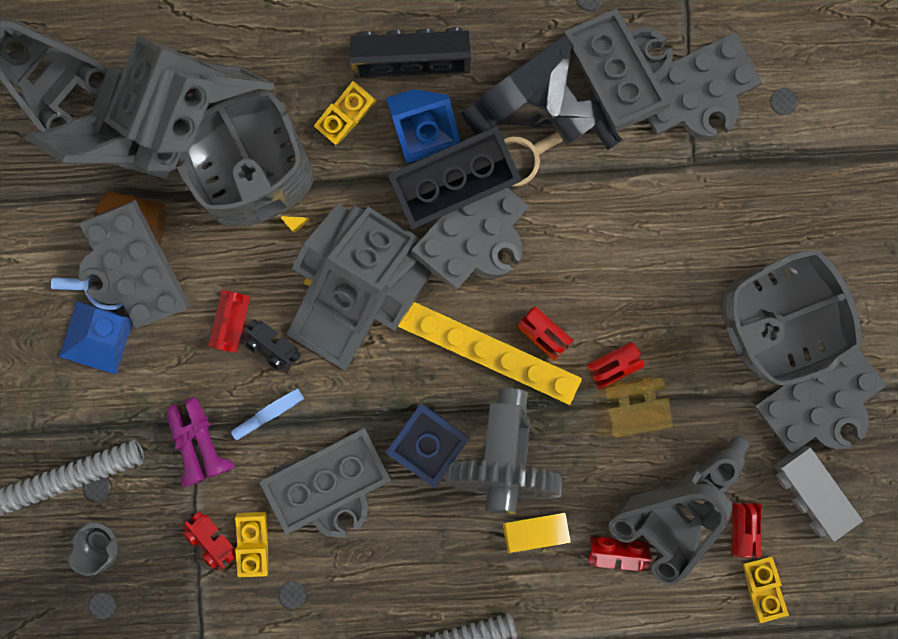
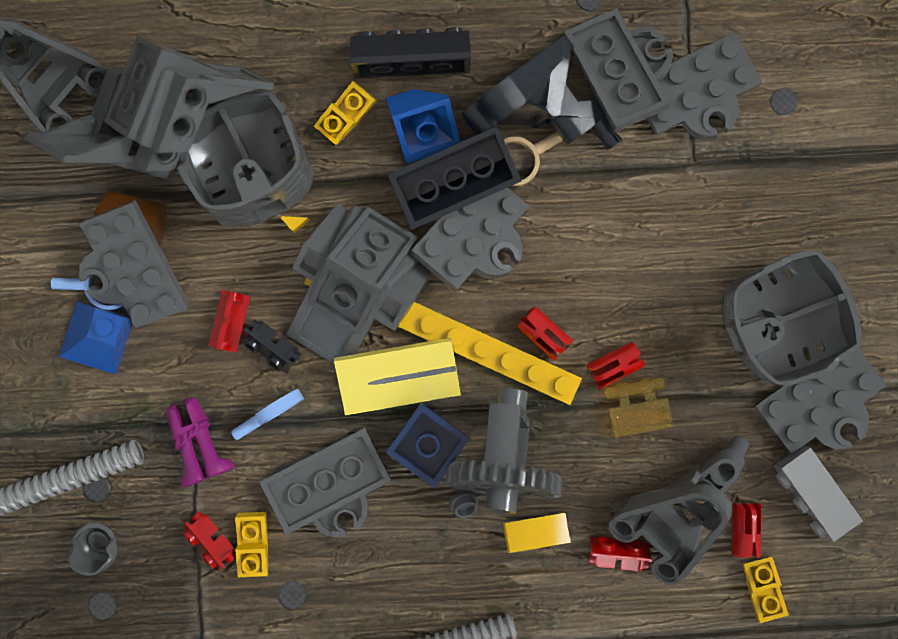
(397, 376): none -> light yellow tile
(464, 504): none -> dark grey plate

